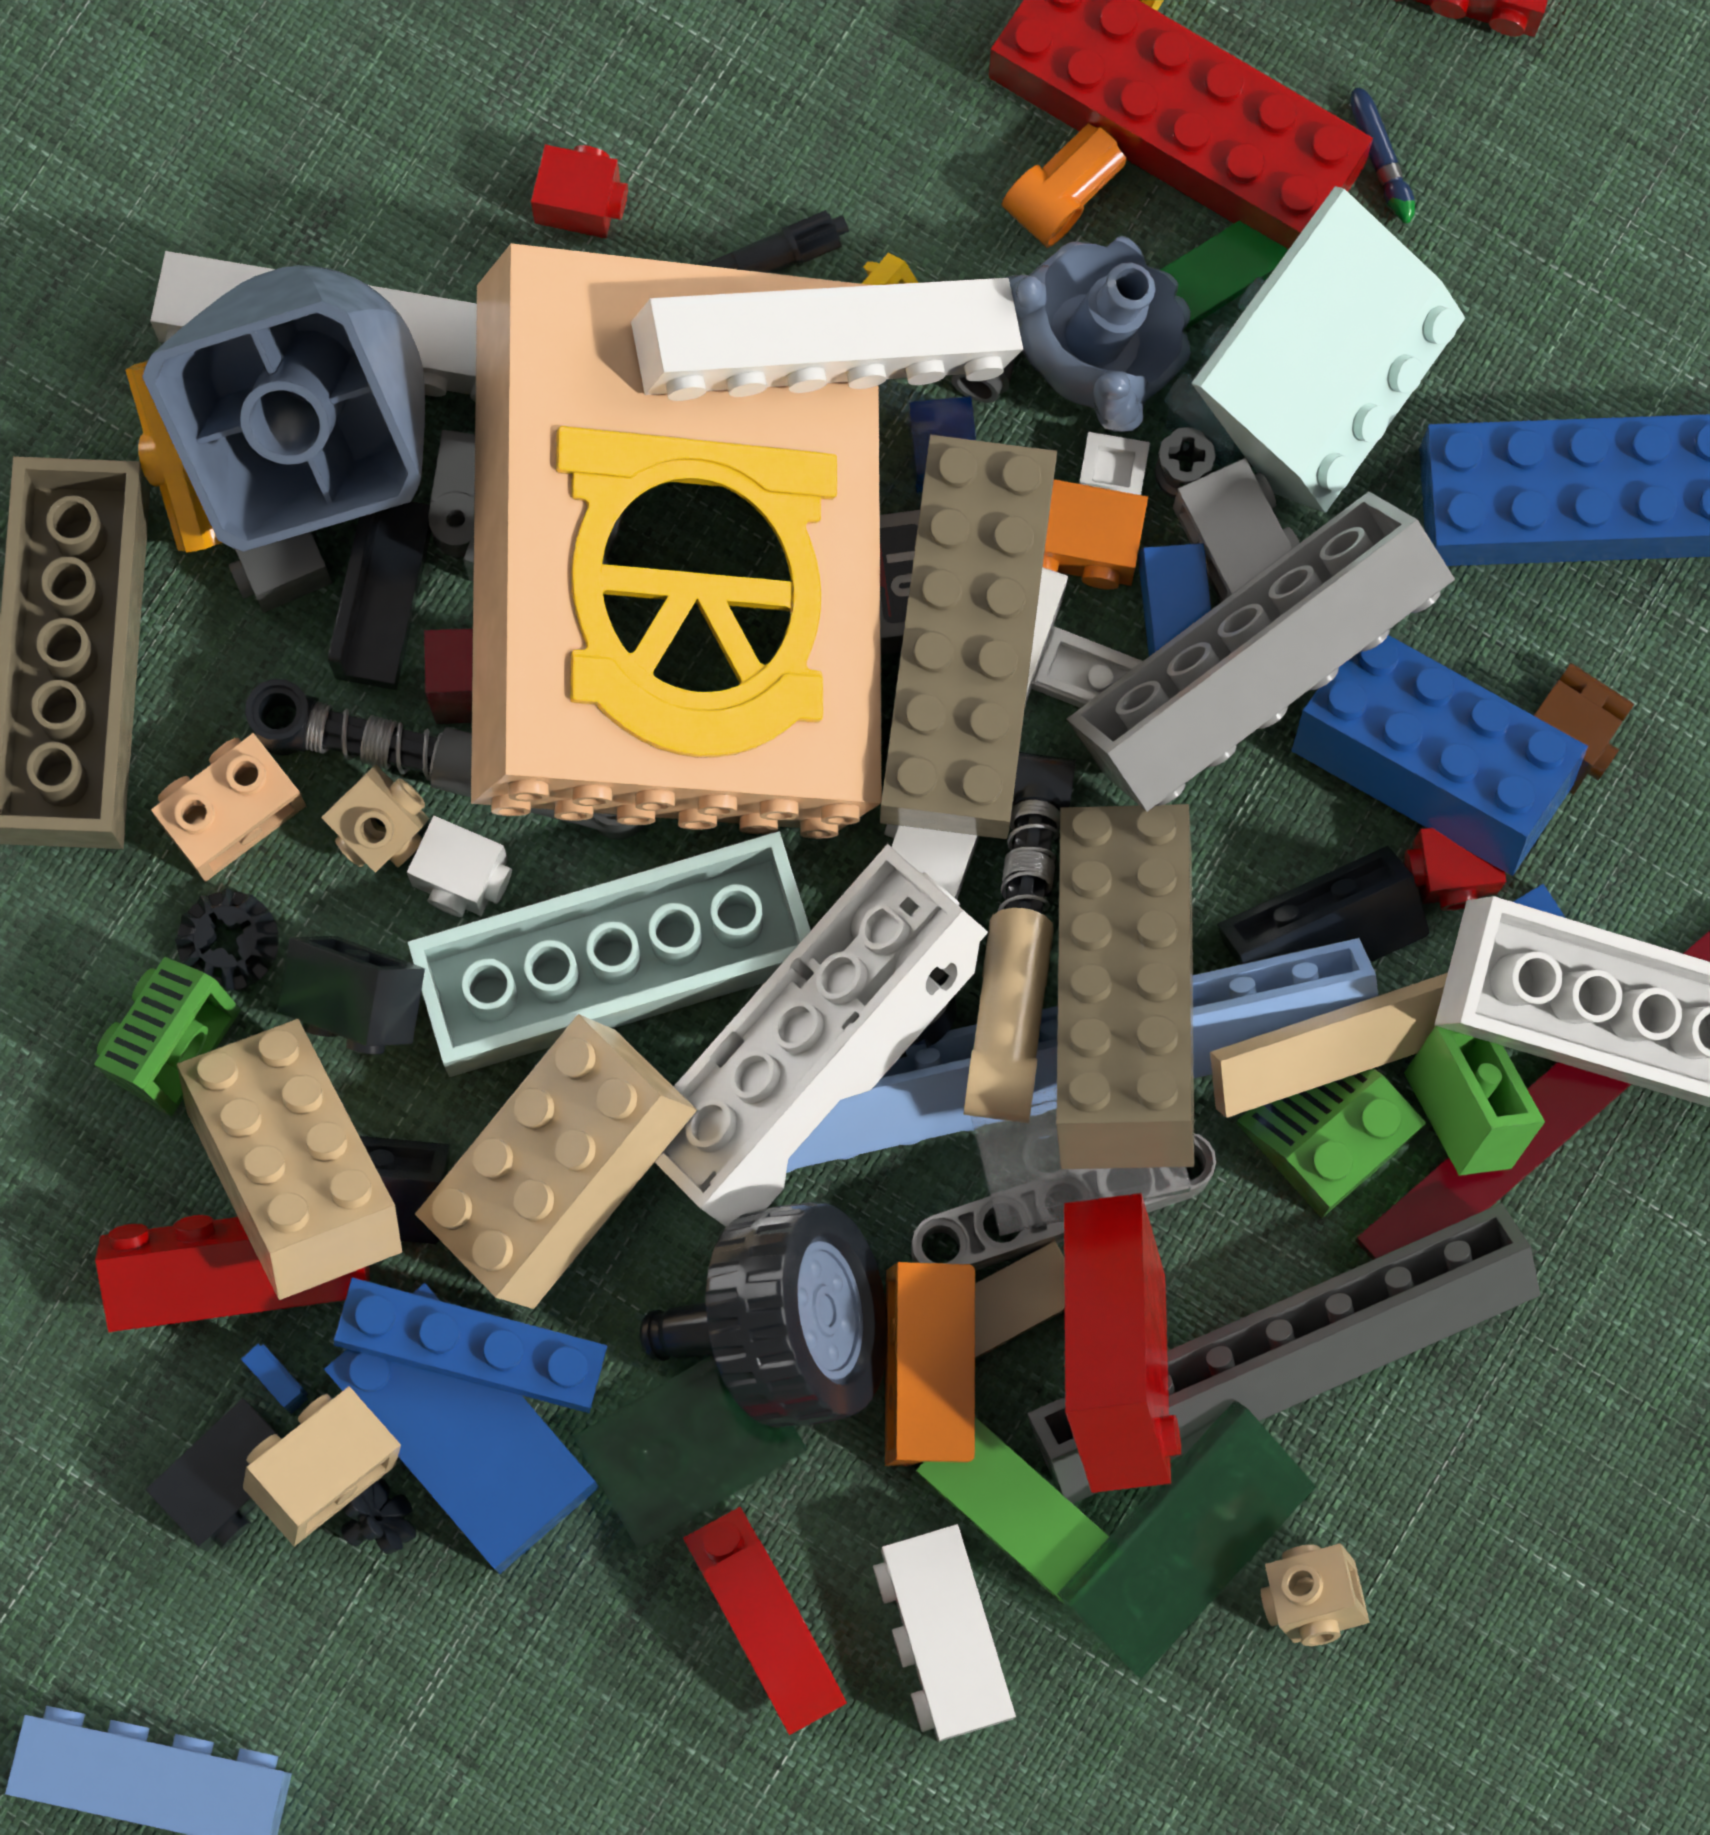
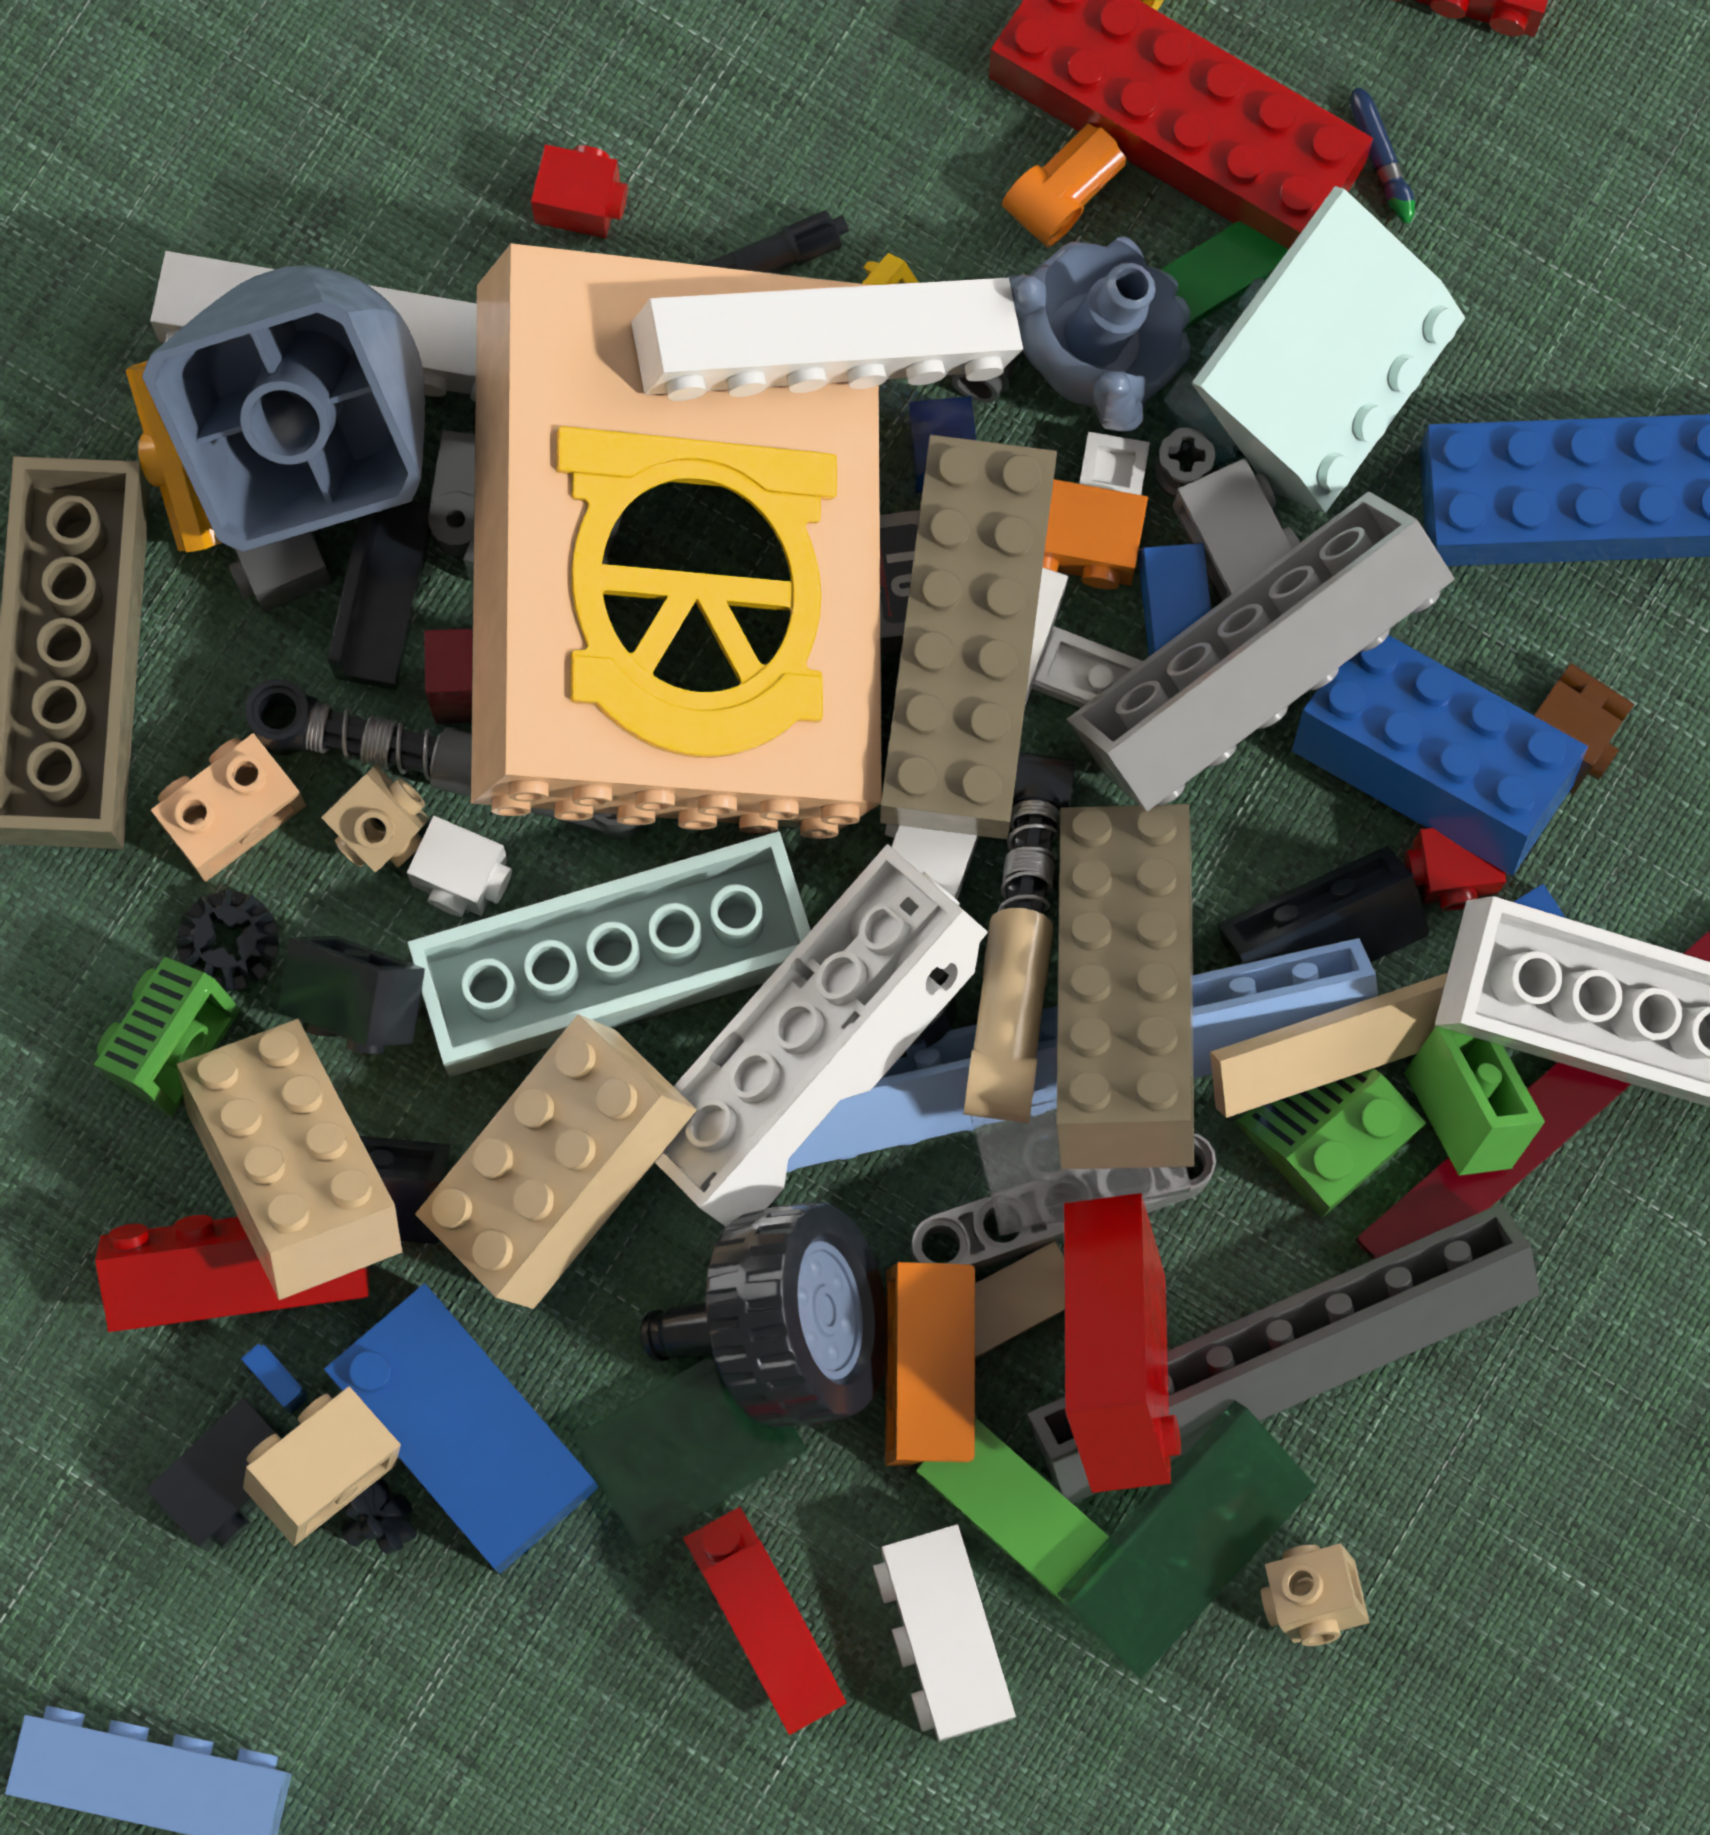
(470, 1345): blue plate -> none

